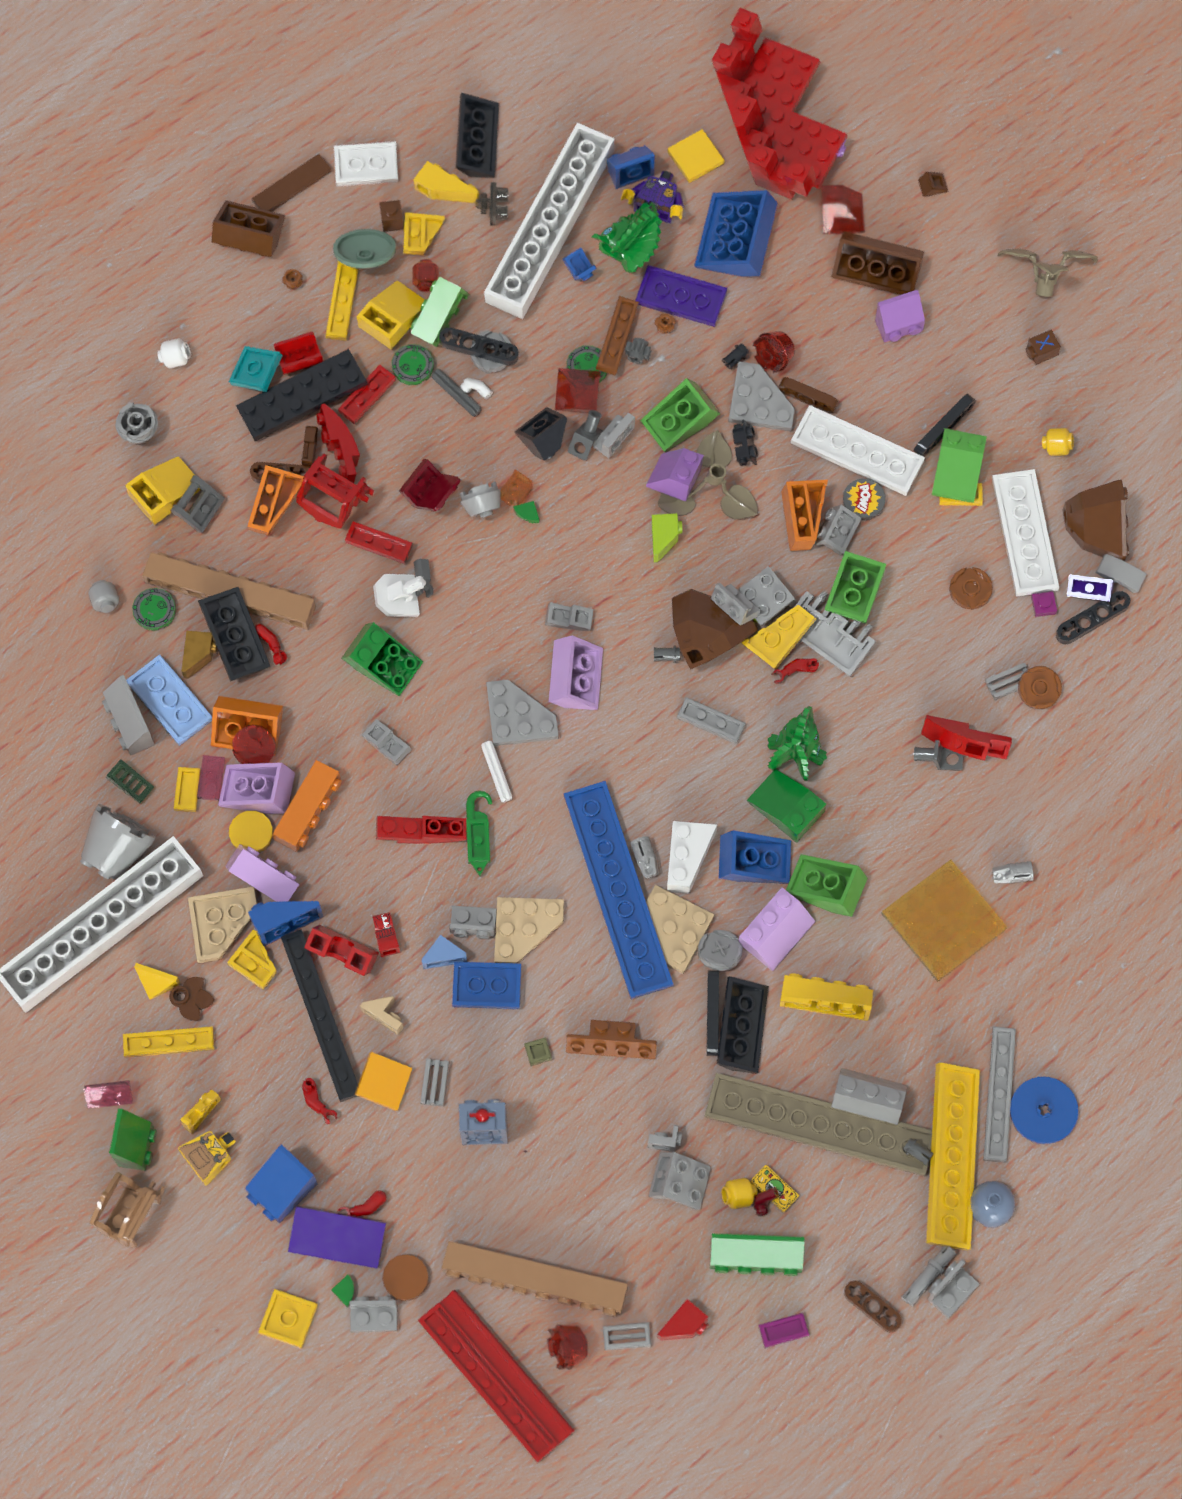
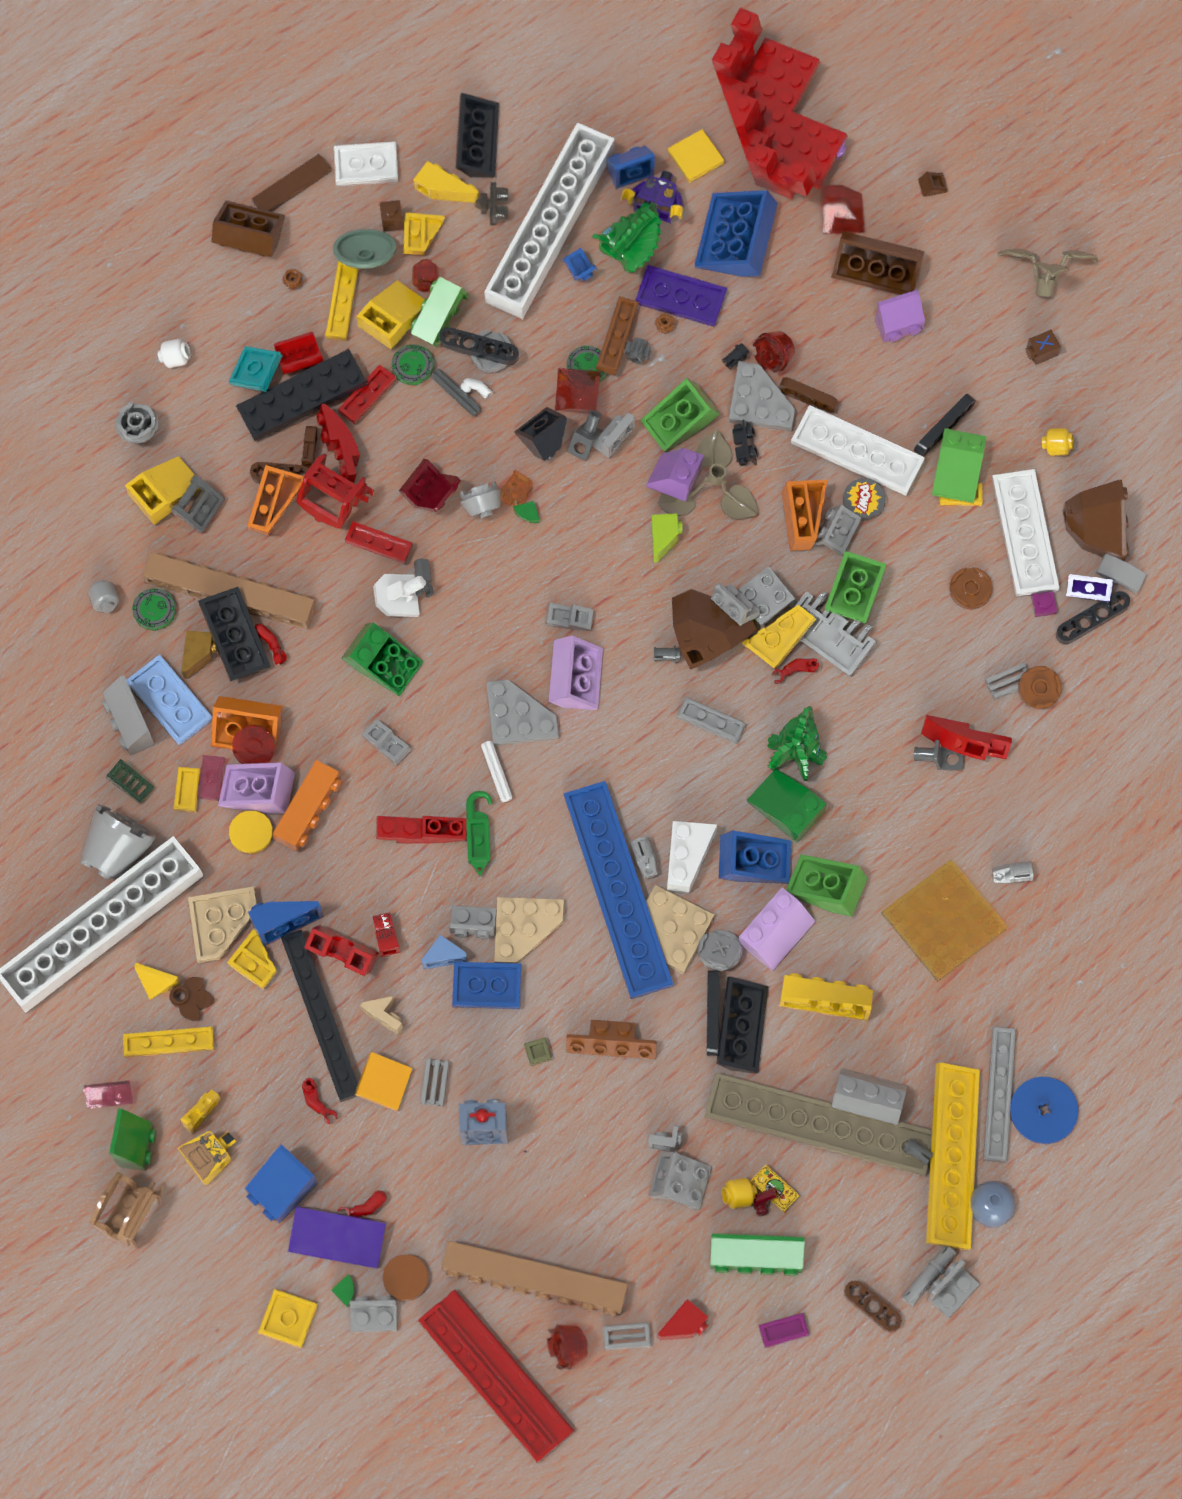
(262, 874): lavender wedge -> none

